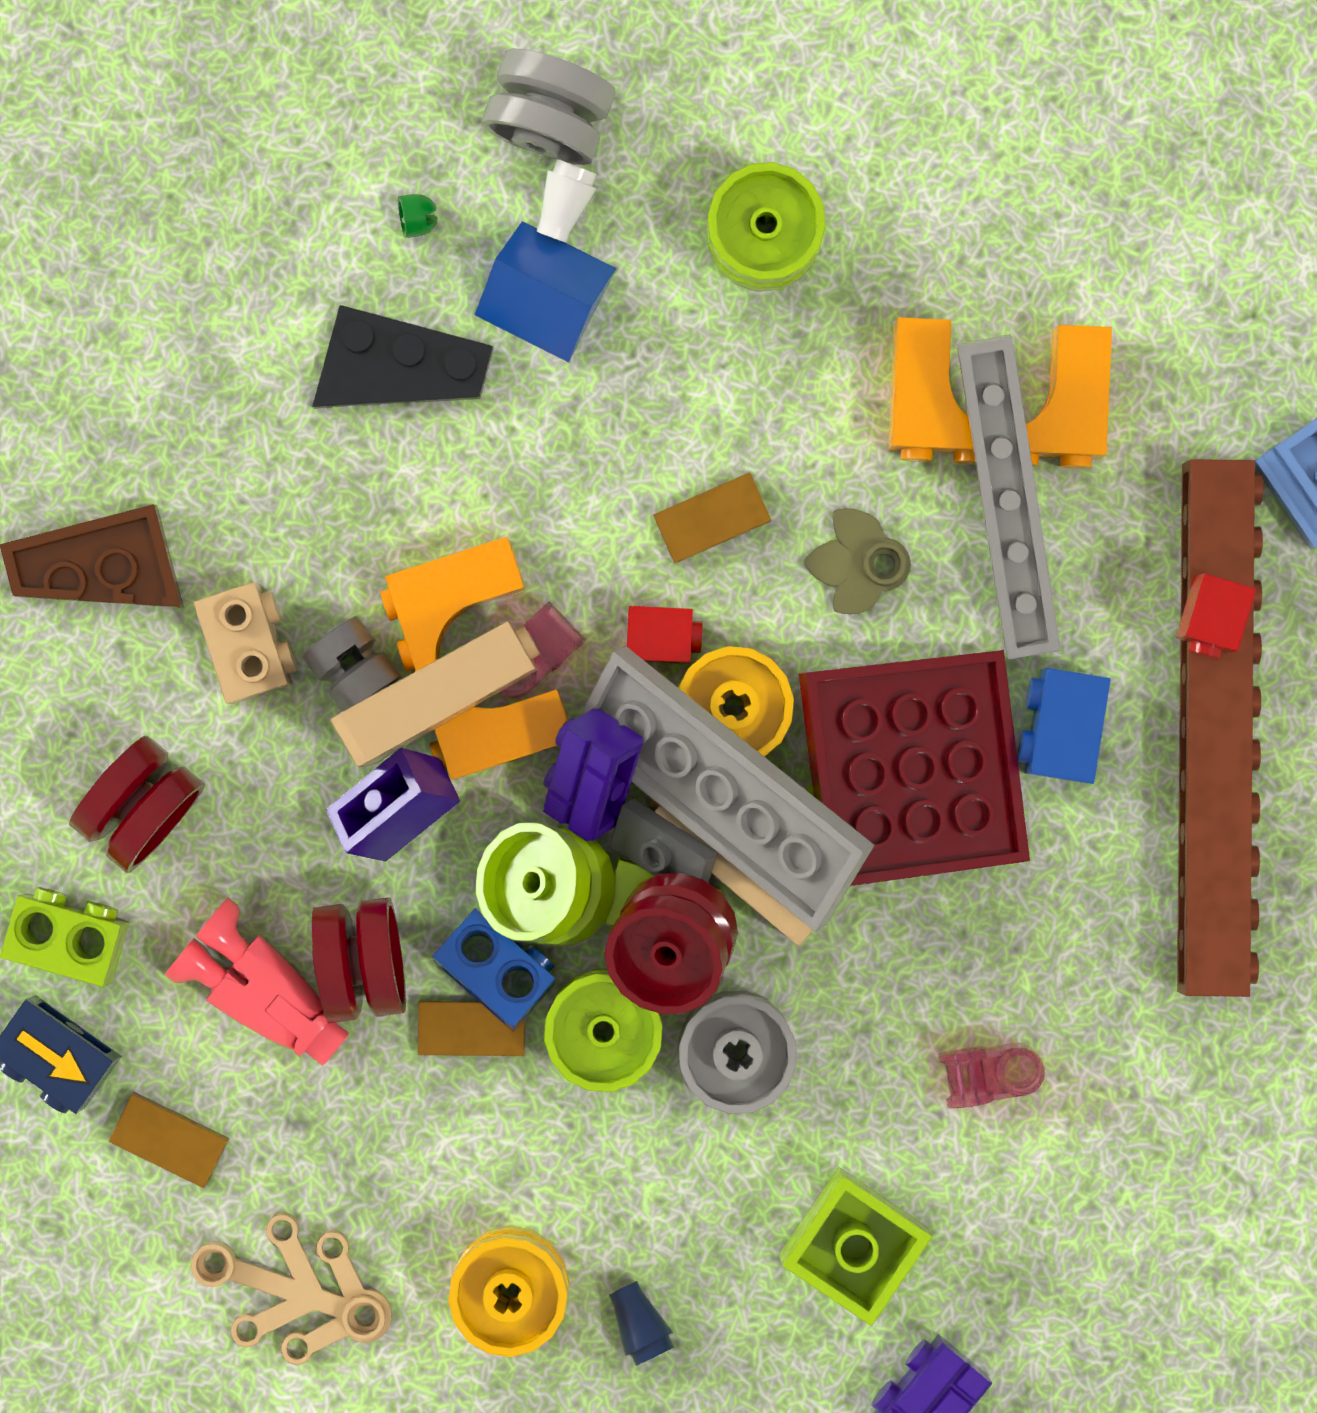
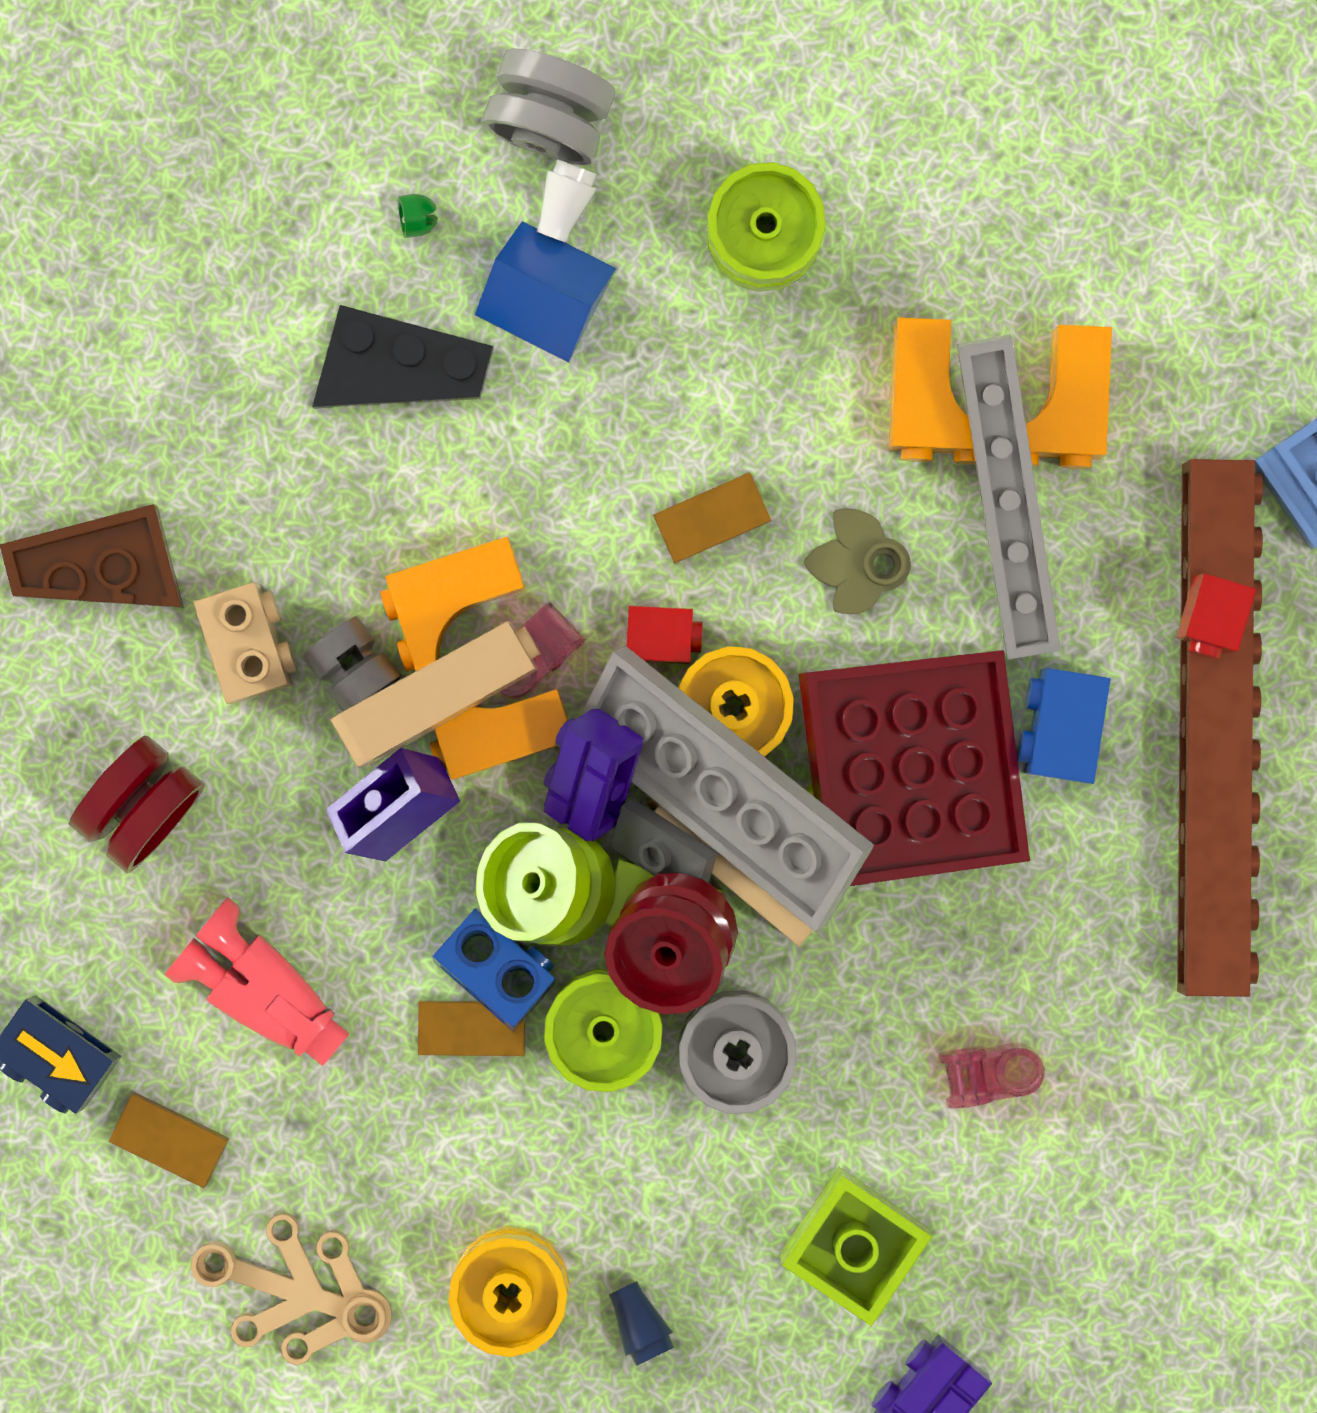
(63, 950): lime brick -> none
(351, 960): dark red wheel -> none

